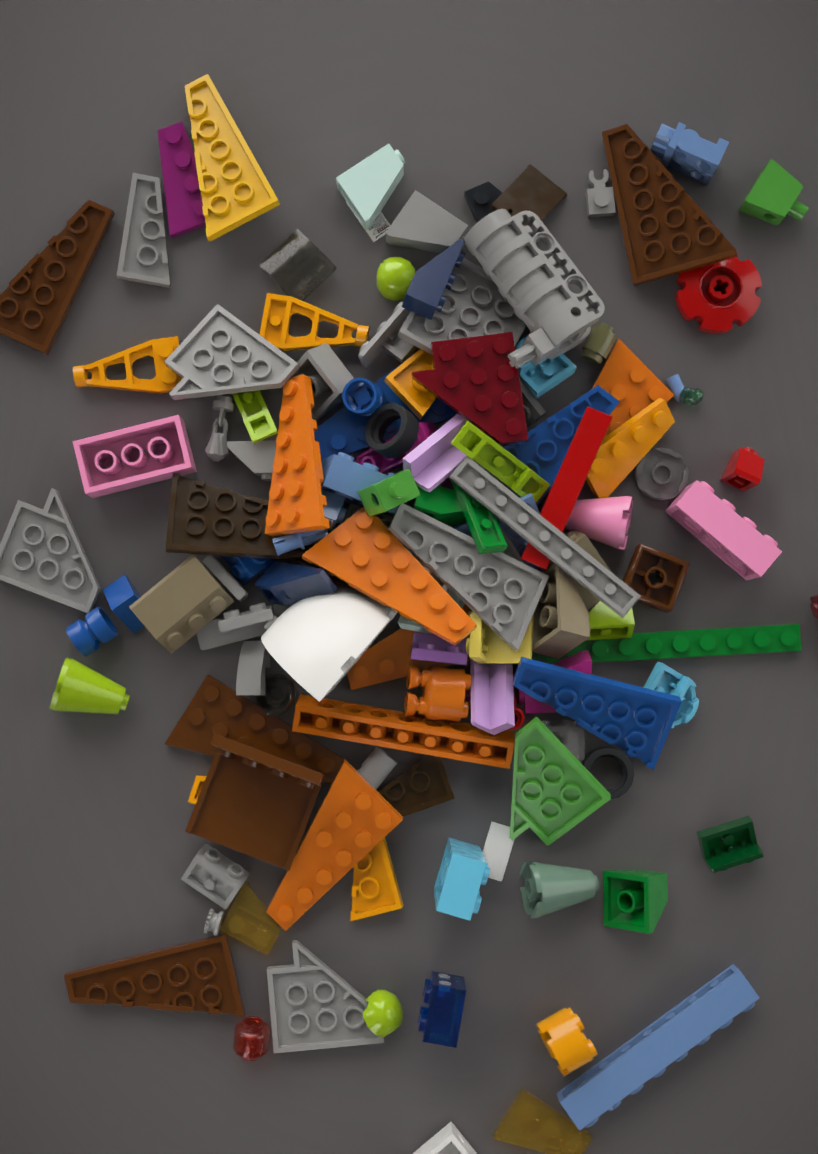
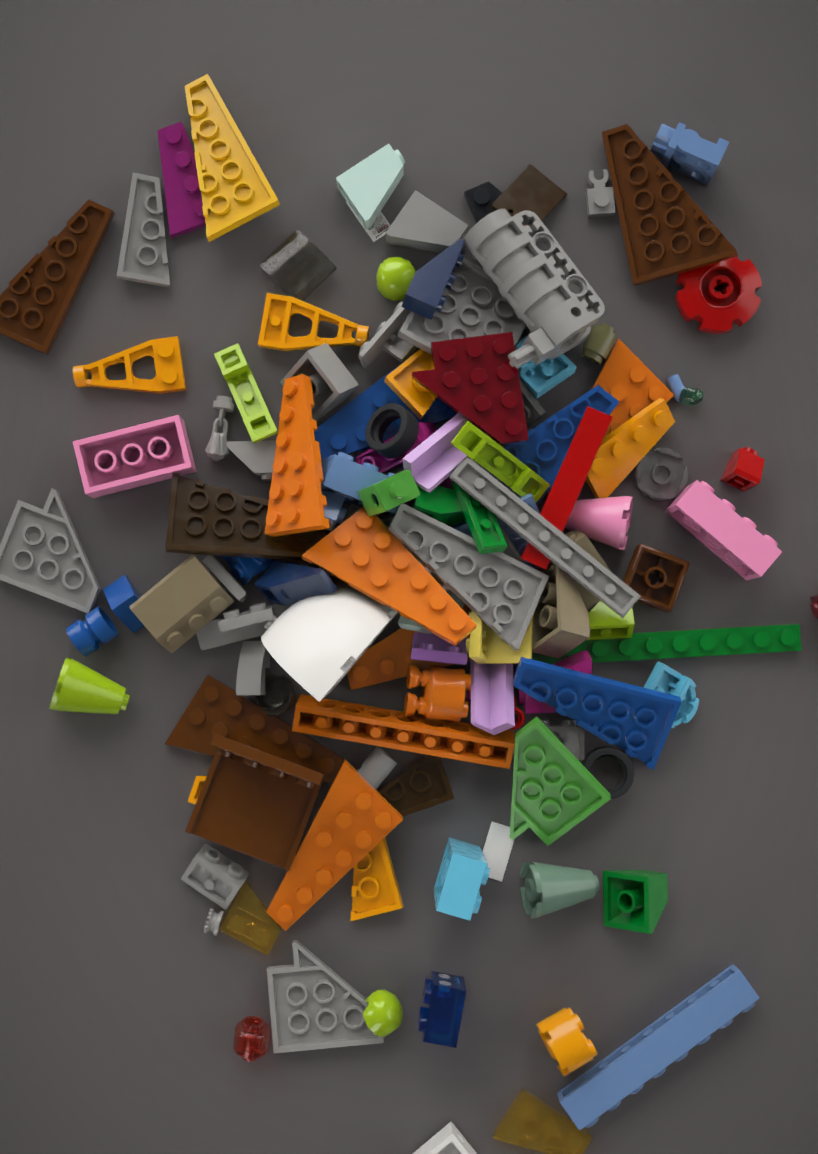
(174, 978): reddish brown wing -> none
(227, 359): light grey wing -> none
(298, 540): medium blue axle -> none
(363, 397): blue wheel -> none
(729, 844): dark green bracket -> none
(774, 196): bright green torso -> none

